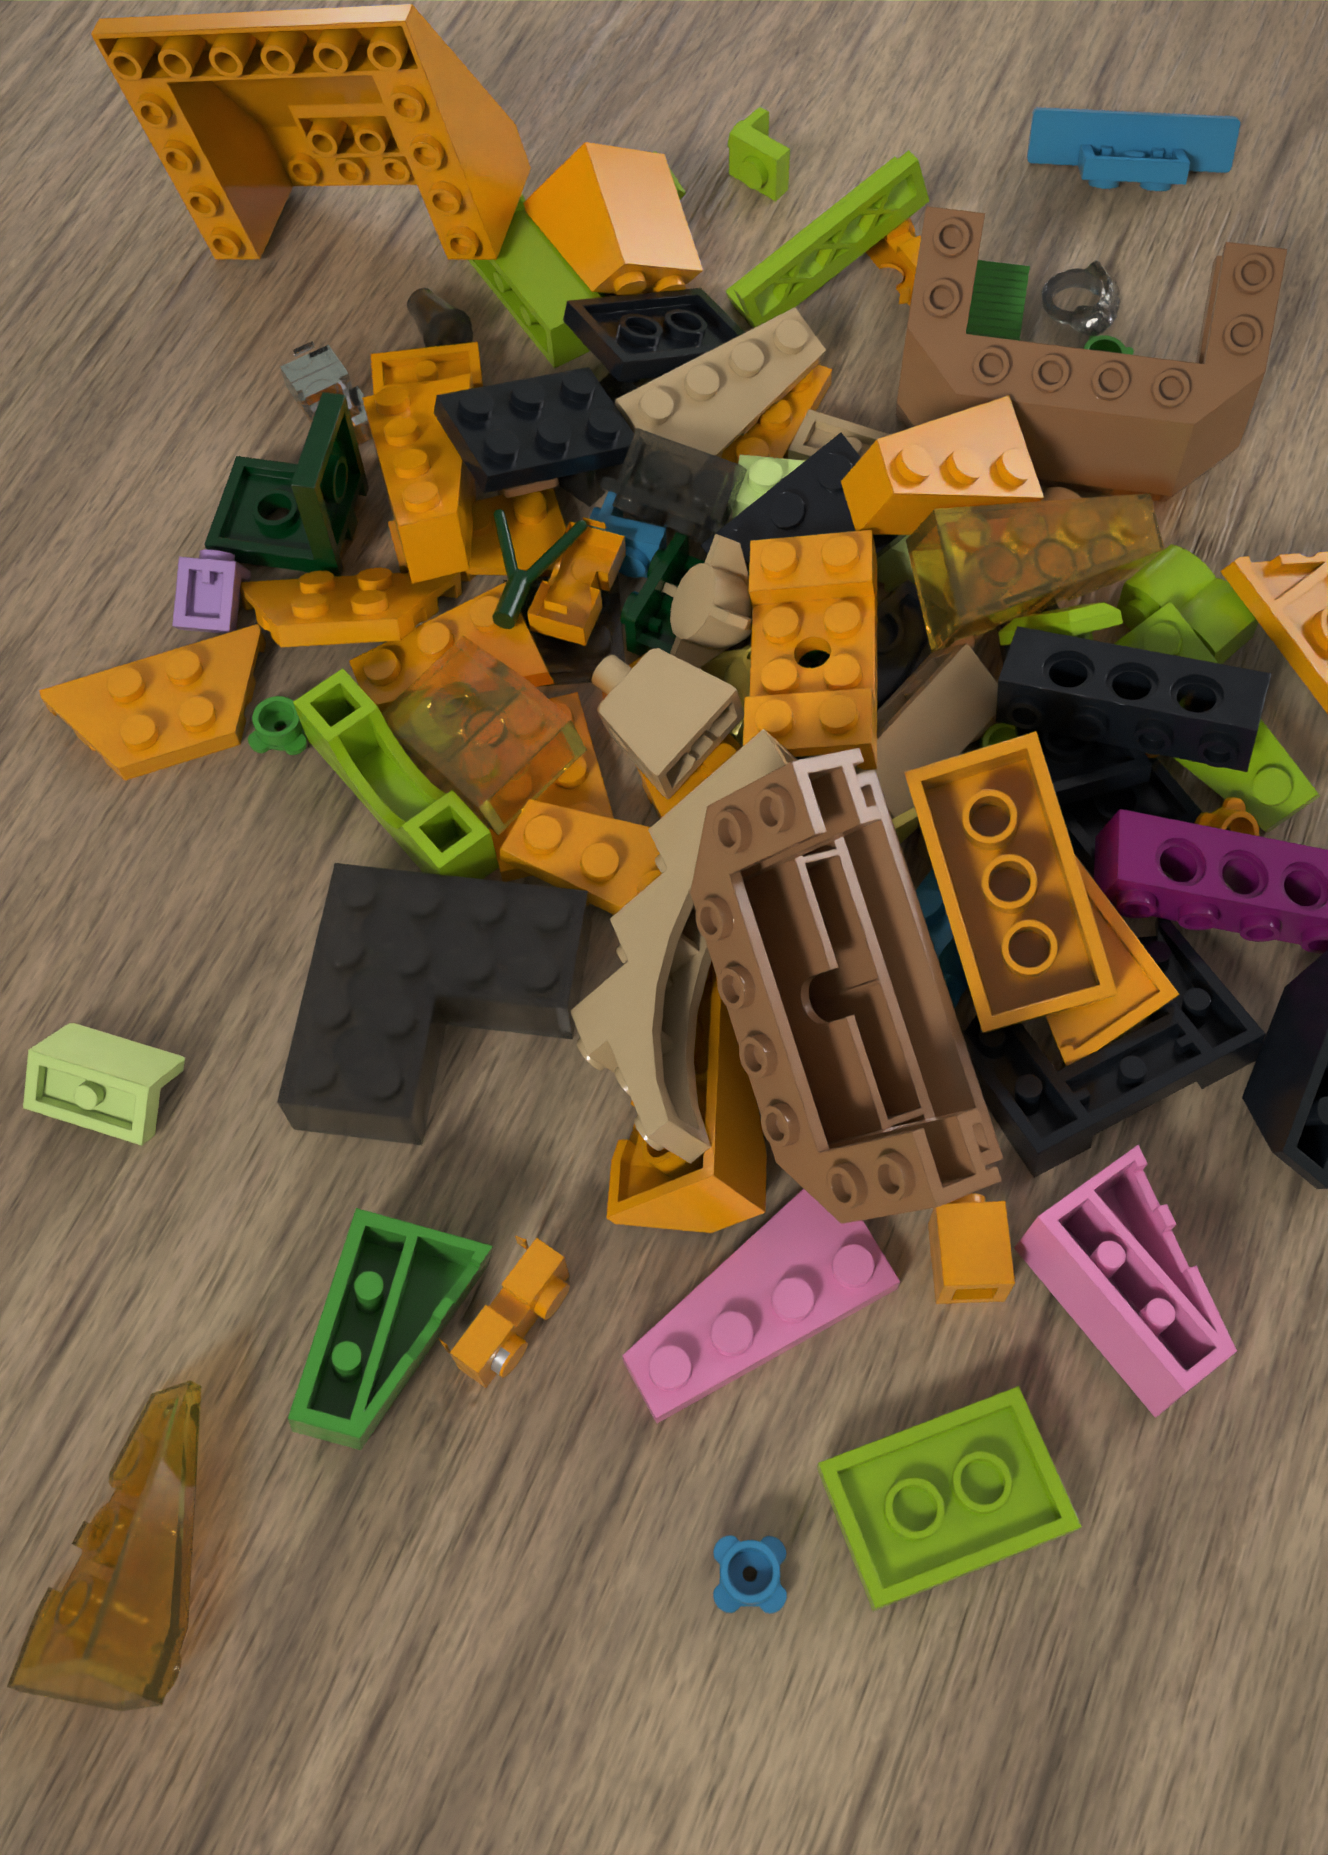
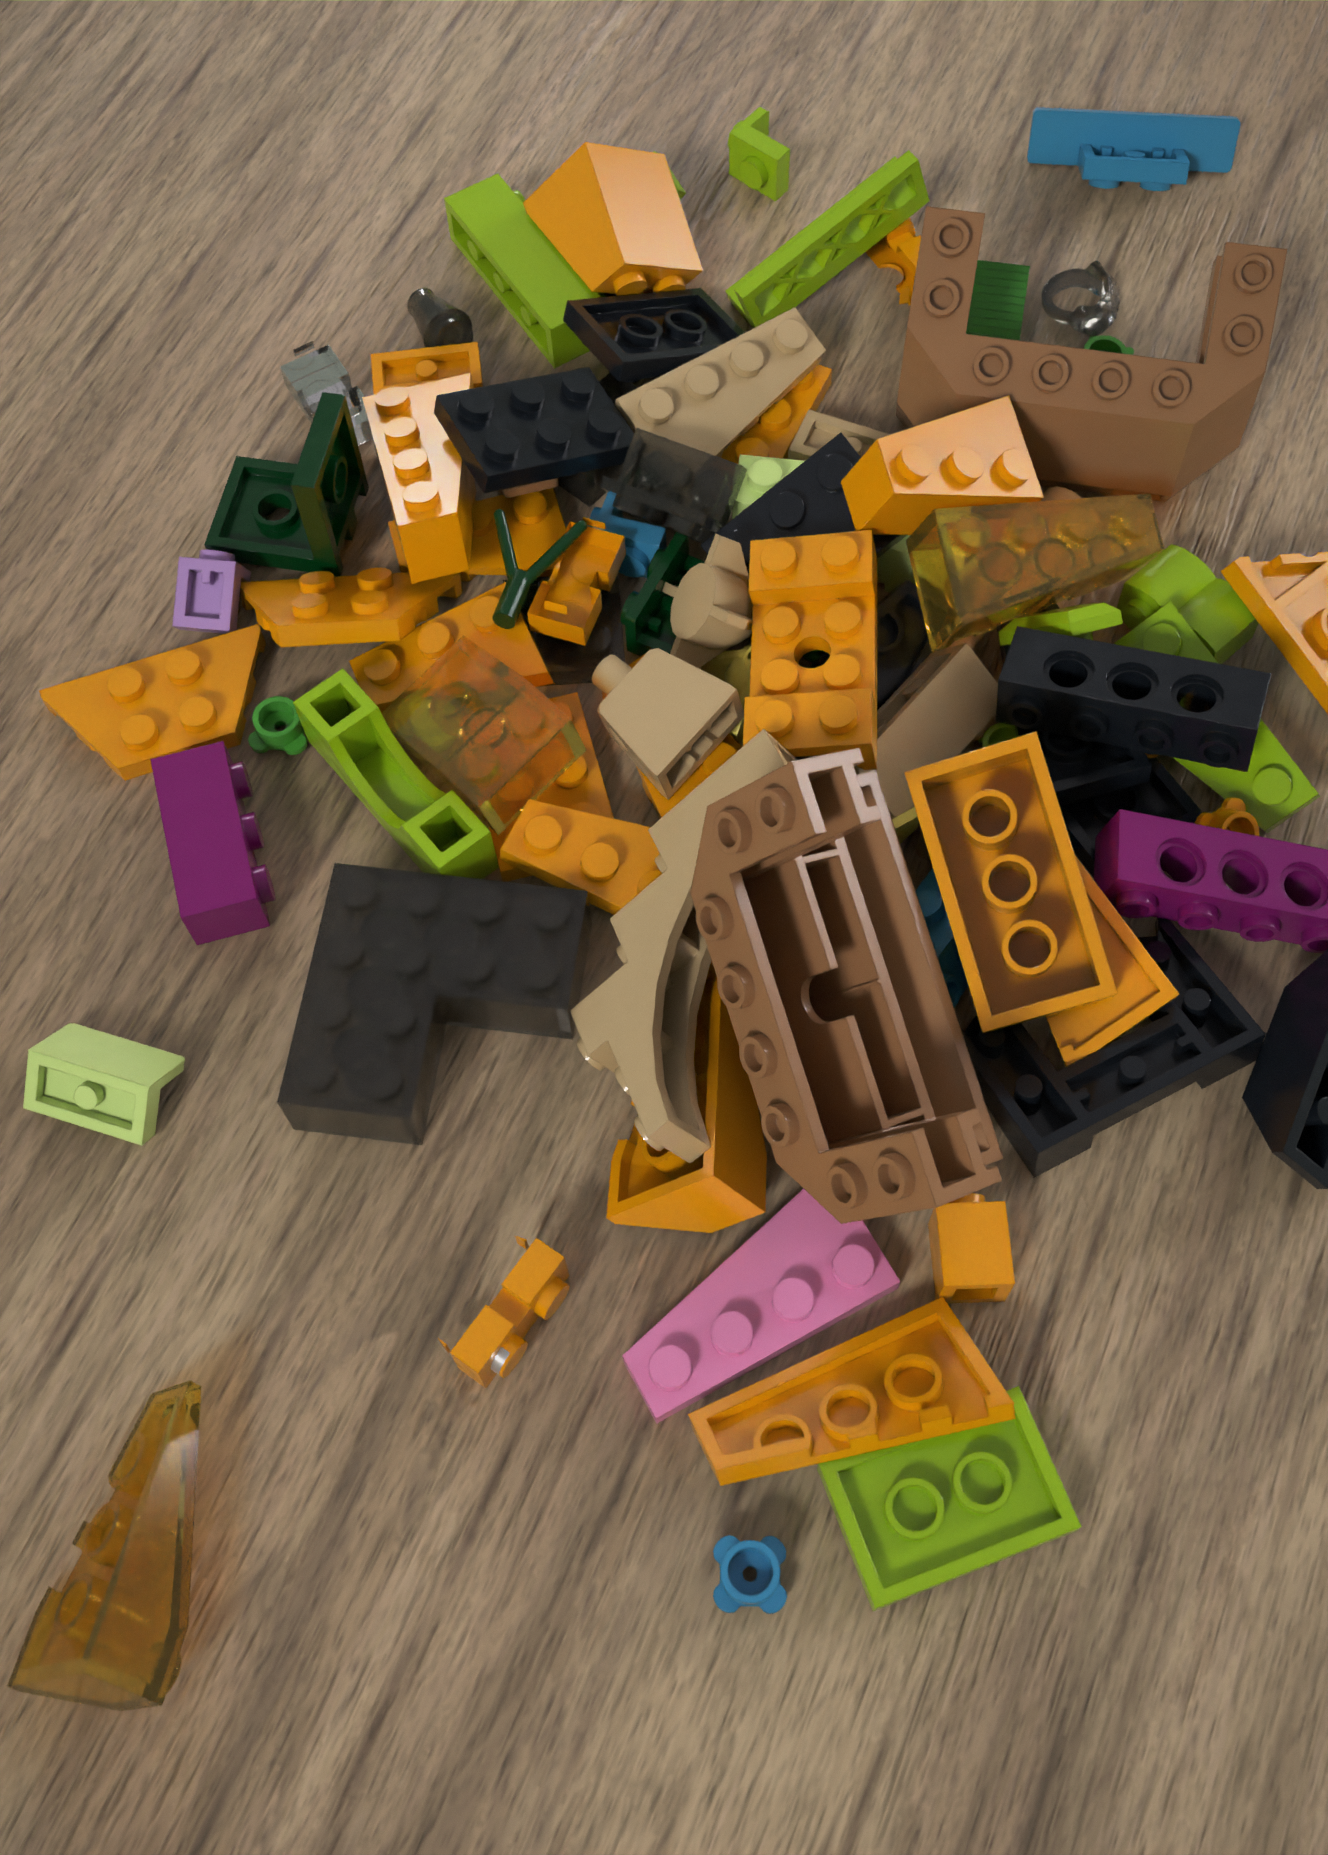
(212, 842): none -> magenta brick
(316, 100): light orange slope -> none
(379, 1322): bright green wedge -> none
(859, 1397): none -> light orange wing
(1127, 1283): bright pink wedge -> none

